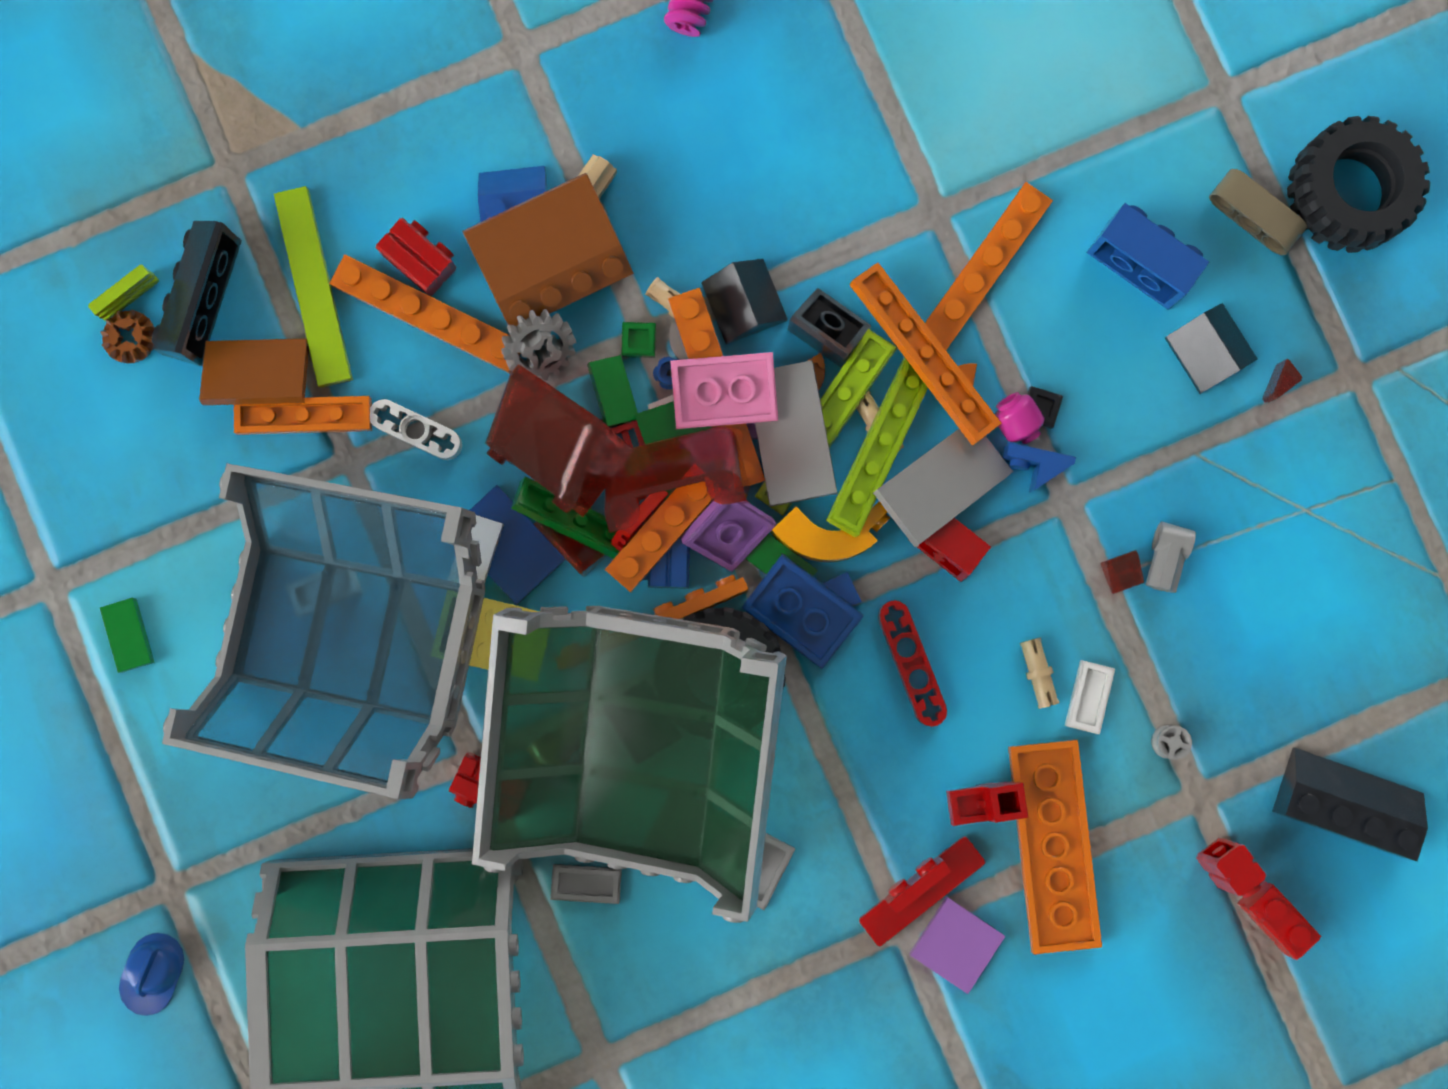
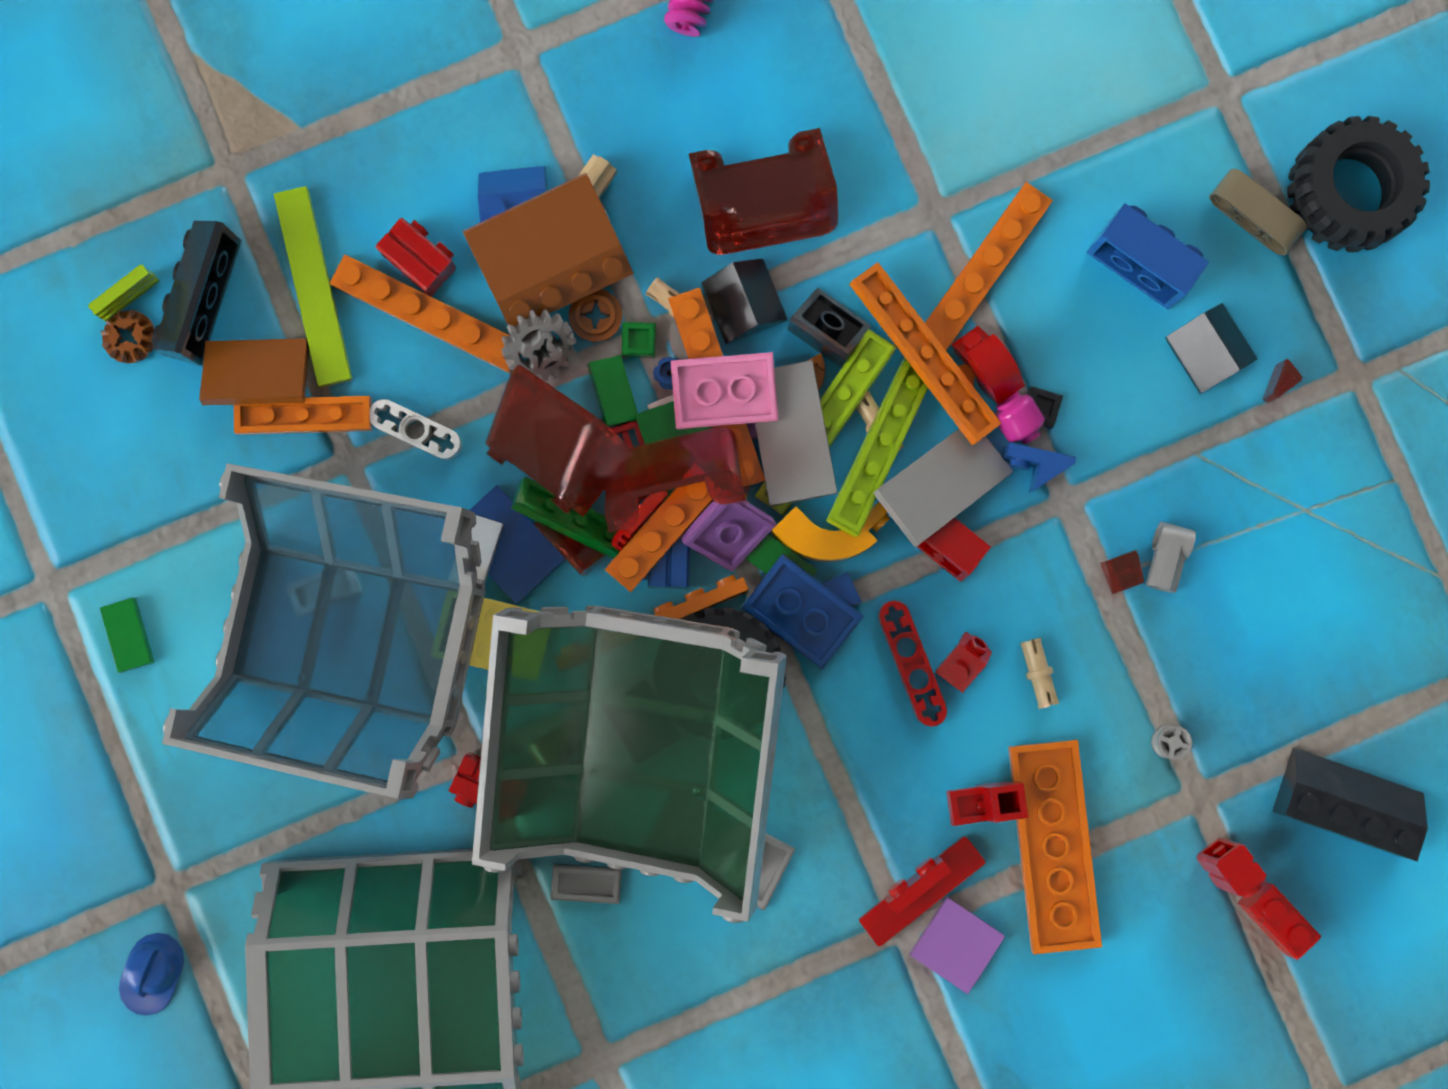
(606, 327): none -> dark orange gear
(766, 197): none -> clear red windscreen
(964, 661): none -> red bracket
(991, 364): none -> red brick
(1089, 697): white tile -> none

